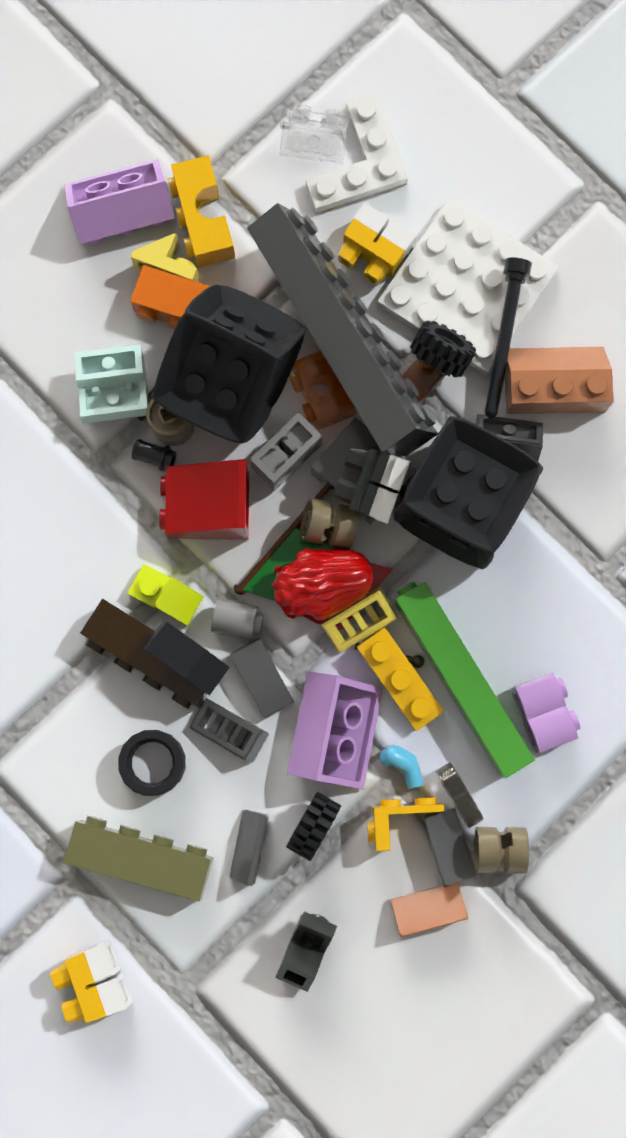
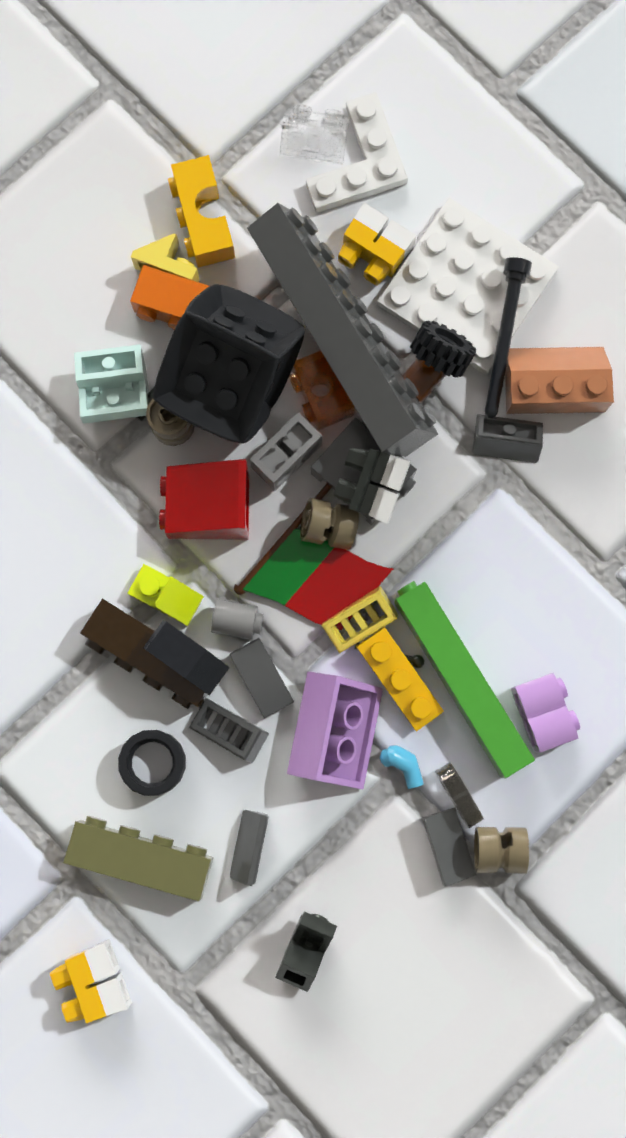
(119, 202): lavender slope -> none
(154, 454): black pin -> none
(313, 826): black tyre -> none
(322, 582): red hair -> none
(378, 830): yellow bracket -> none
(428, 909): slope -> none
(468, 492): black piece -> none

